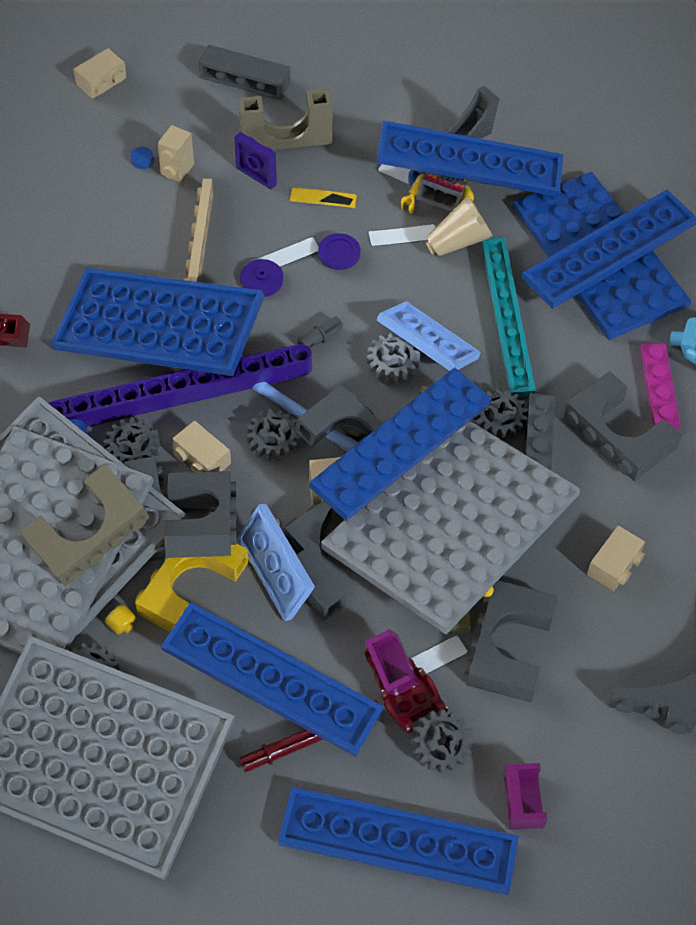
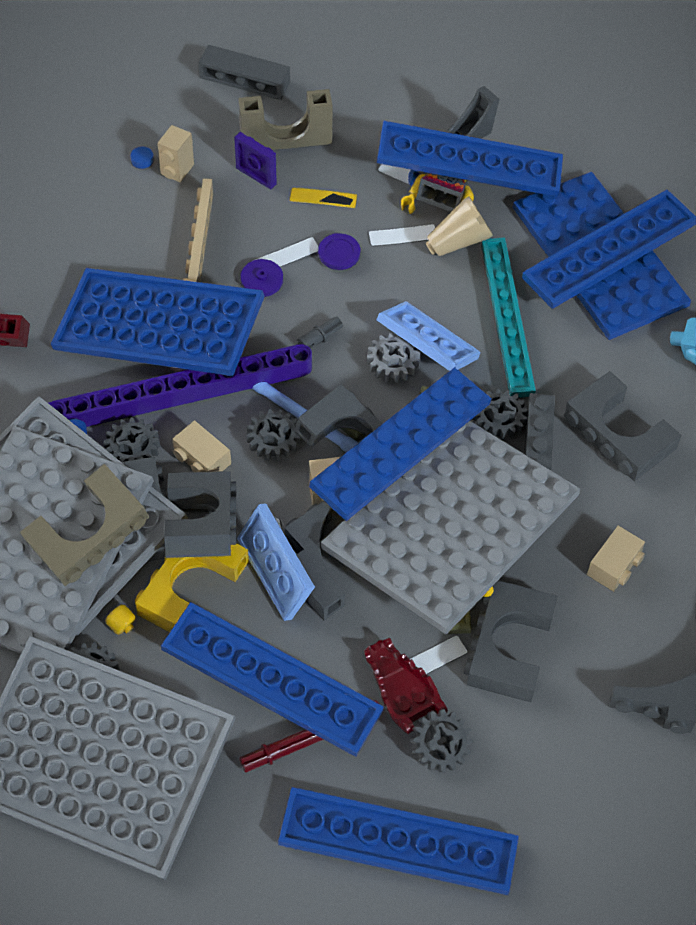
(100, 73): tan brick -> none
(392, 662): magenta panel -> none
(524, 796): magenta panel -> none
(659, 384): dark pink plate -> none

